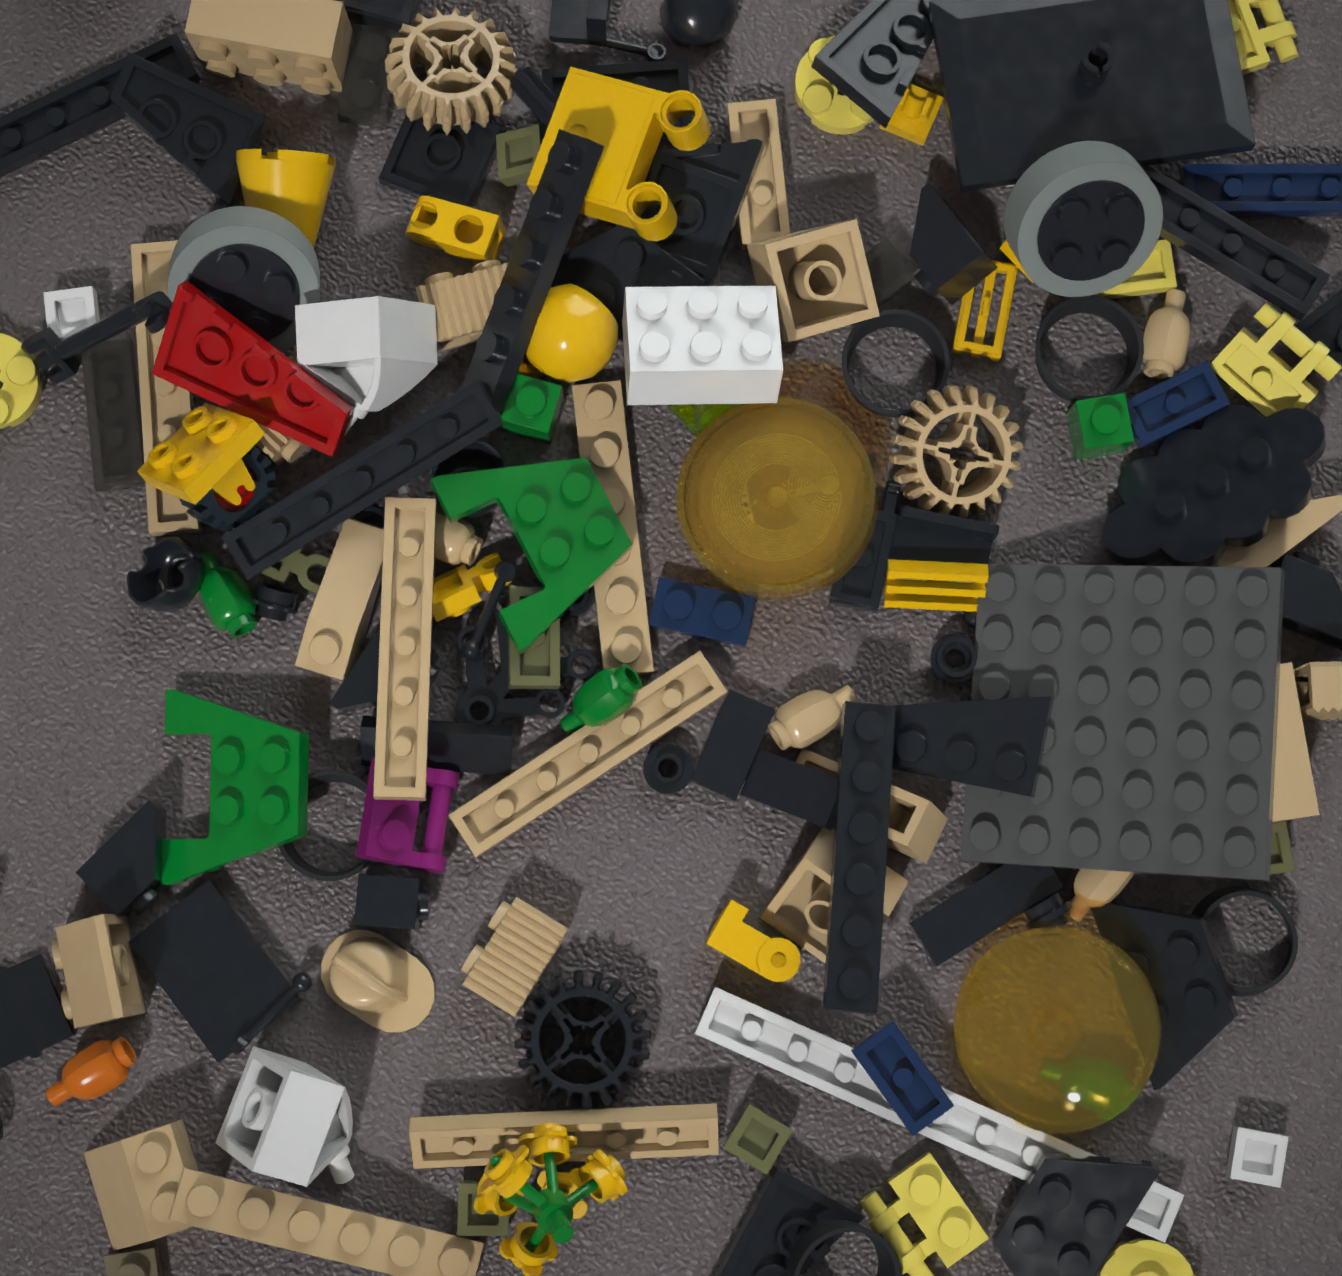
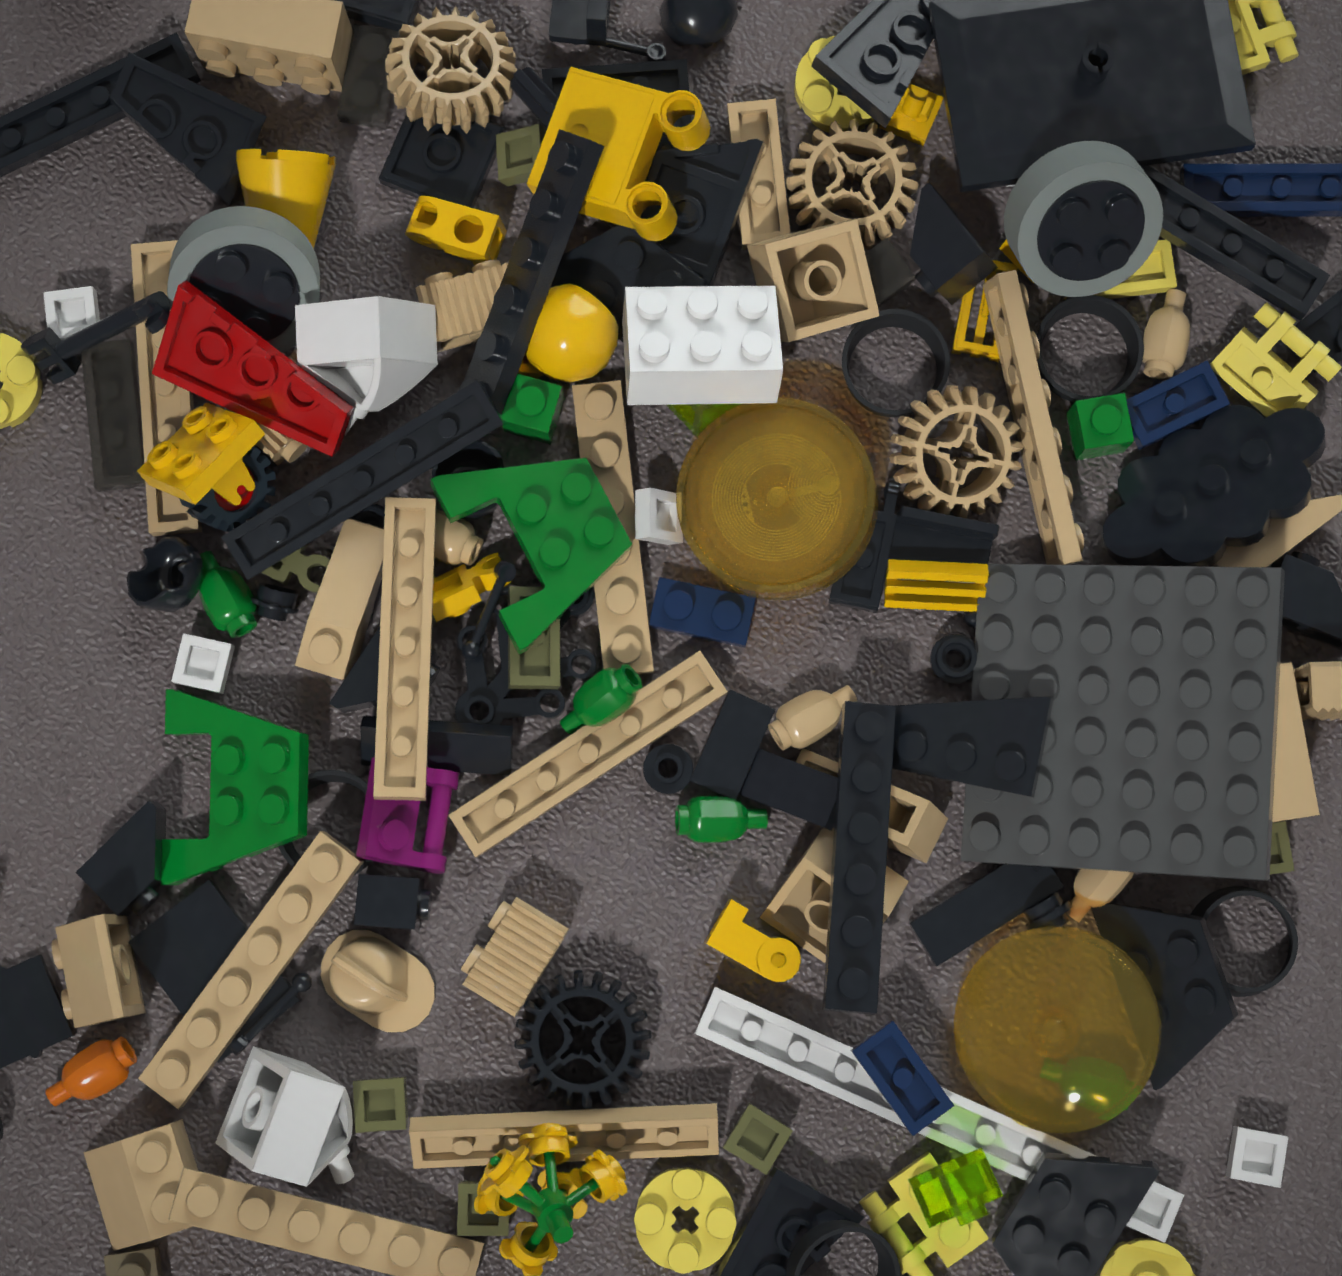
(203, 663): none -> white plate
(251, 969): none -> tan plate
(380, 1104): none -> olive plate
(657, 517): none -> white plate
(684, 1249): none -> light yellow plate
(717, 819): none -> green plant
(882, 160): none -> tan gear
(956, 1189): none -> clear neon green brick
(1029, 404): none -> tan plate

